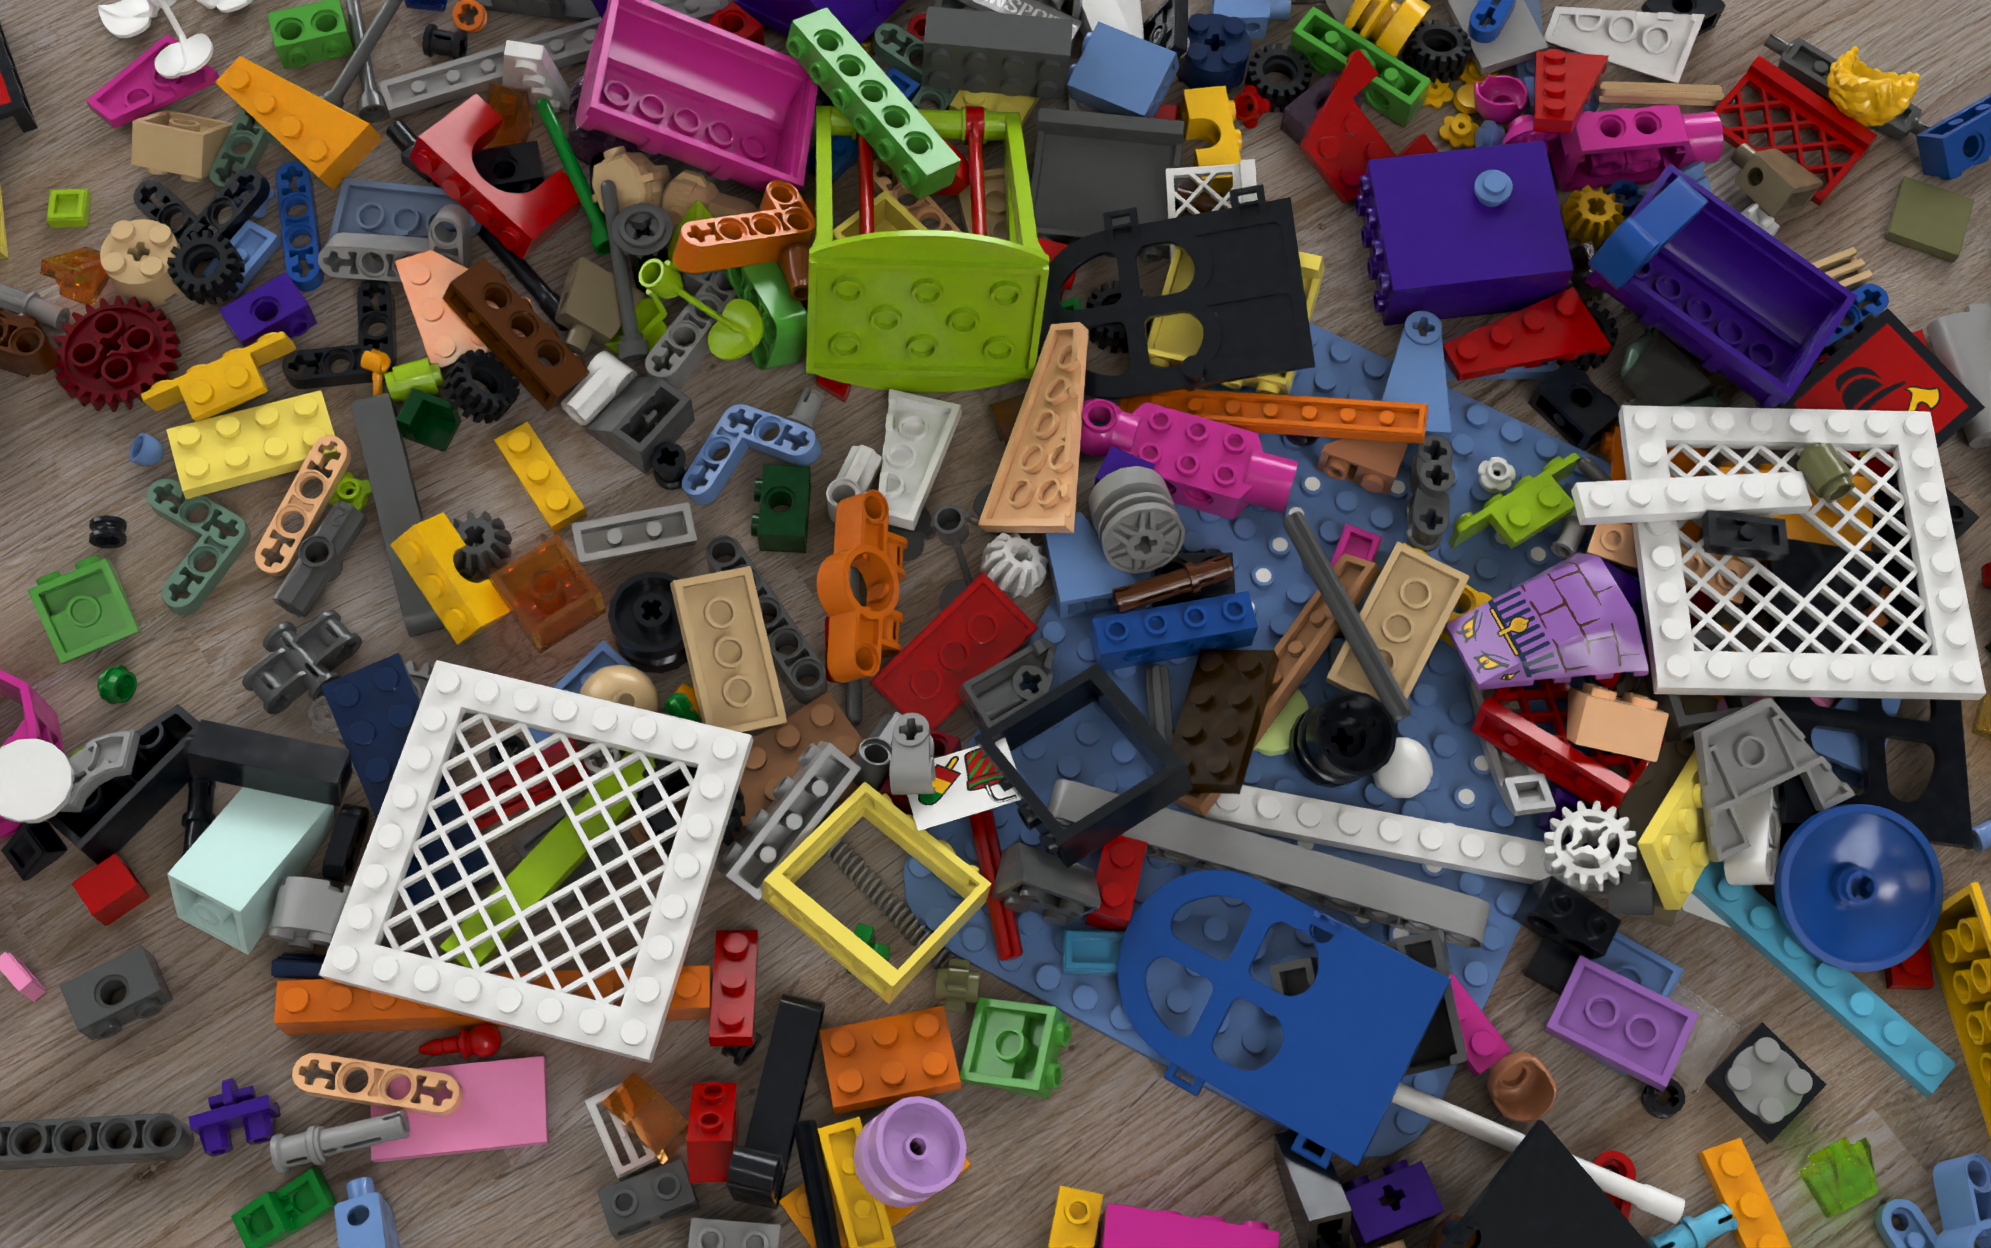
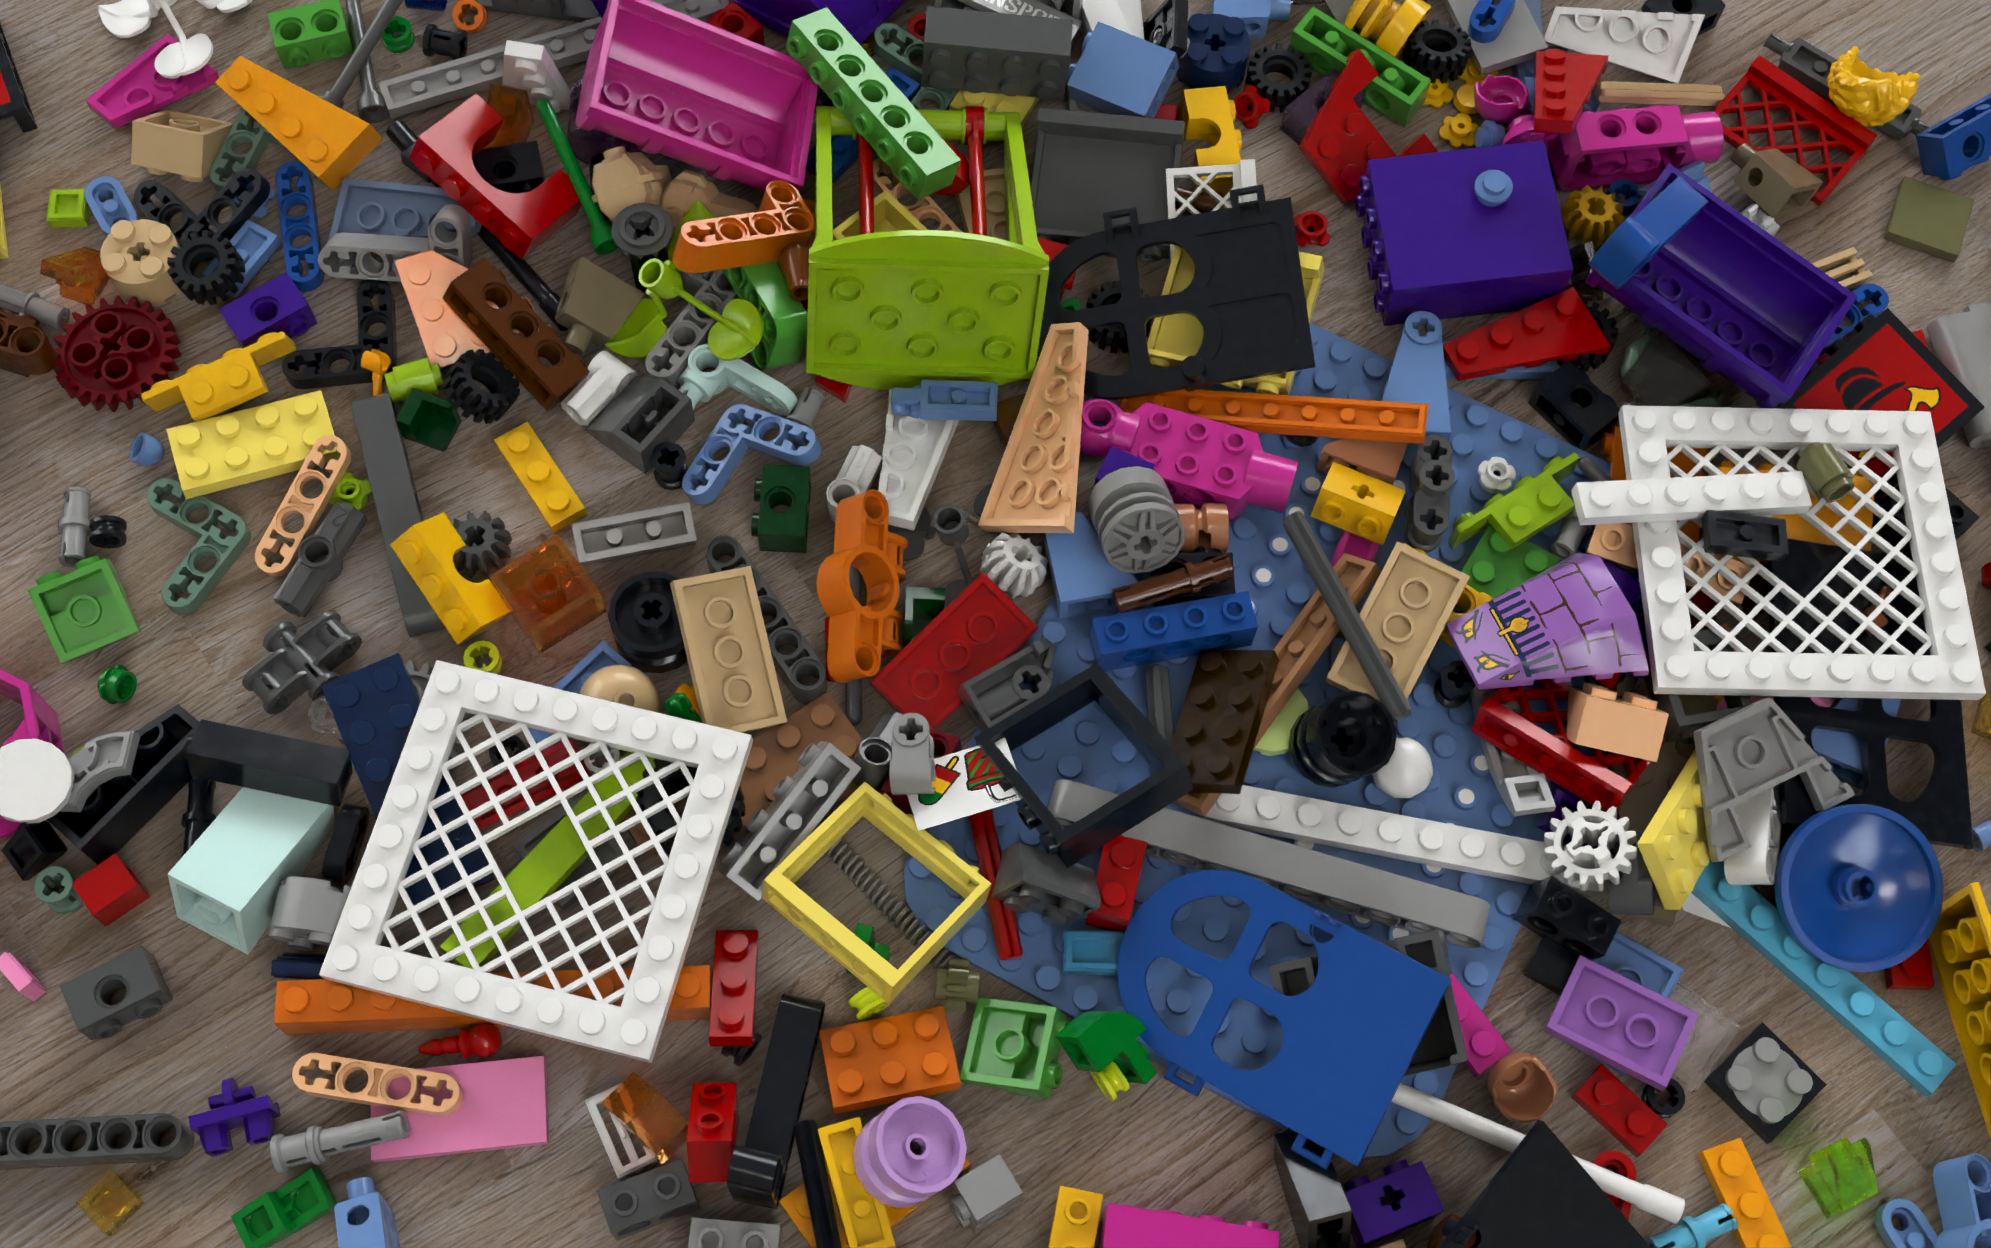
(61, 878): none -> sand green bush
(74, 526): none -> light grey pin
(110, 1203): none -> clear yellow plate
(112, 210): none -> medium blue plate
(401, 43): none -> green bush
(480, 648): none -> neon yellow bush
(632, 344): dark grey piece -> none
(736, 374): none -> light aqua piece
(867, 1003): none -> neon yellow bush
(920, 608): none -> dark green panel
(947, 400): none -> medium blue hinge
(985, 1195): none -> light grey brick
(1107, 1036): none -> green brick
(1110, 1081): none -> neon yellow bush
(1204, 526): none -> nougat wheel
(1314, 221): none -> red plate
(1357, 503): none -> yellow brick
(1445, 686): none -> black bush
(1499, 568): none -> bright green plate
(1619, 1110): none -> red plate

